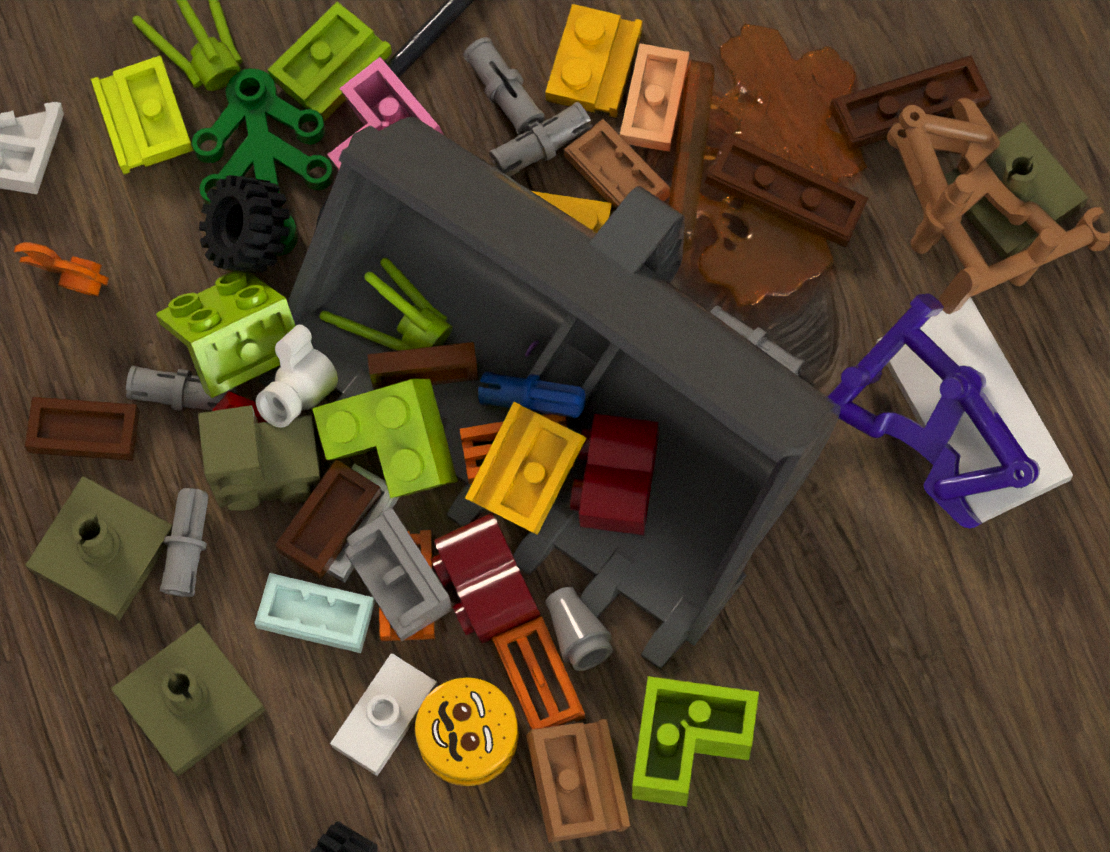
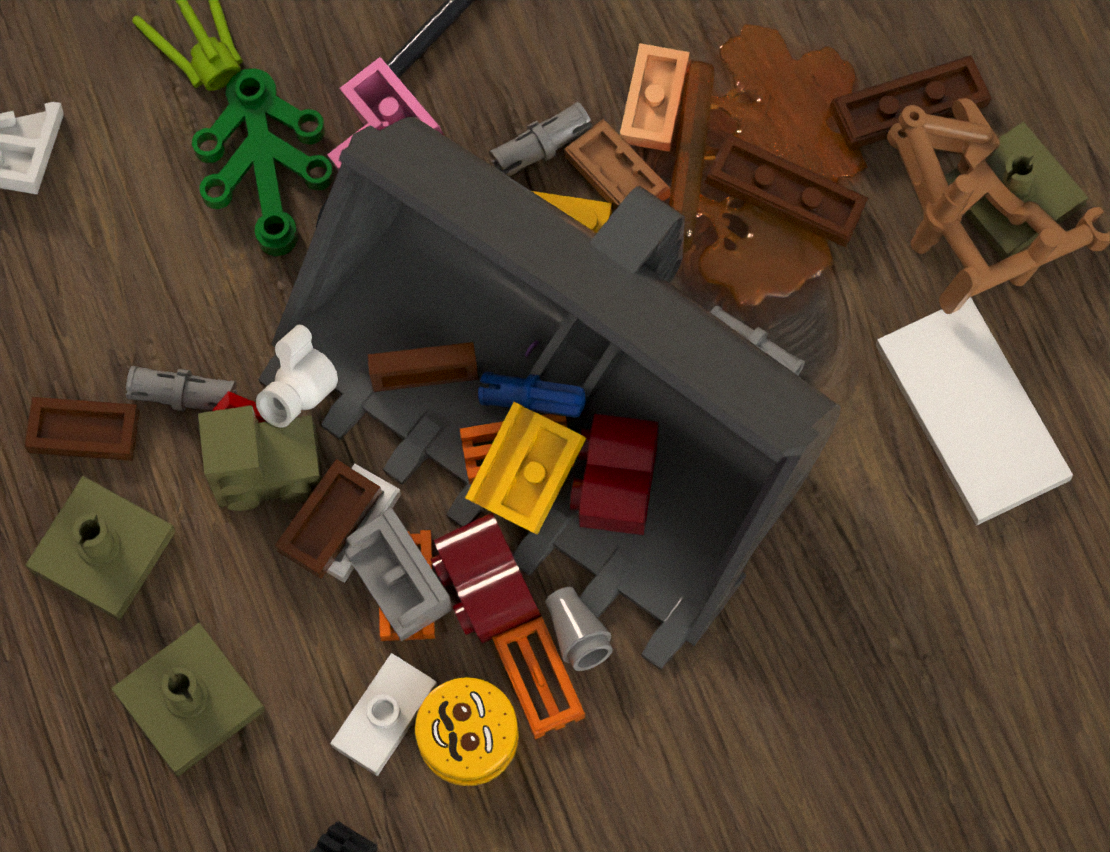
(76, 274): orange plate -> none
(142, 114): neon yellow plate -> none
(185, 543): light grey axle -> none
(230, 329): lime bracket -> none
(244, 224): black tyre -> none
(315, 613): light aqua plate -> none
(327, 59): lime plate -> none
(400, 425): lime brick -> none
(420, 326): lime plant -> none
(503, 84): light grey pin -> none
(577, 780): medium nougat plate -> none
(594, 60): yellow plate -> none
(683, 721): lime brick -> none
(960, 393): dark purple piece -> none

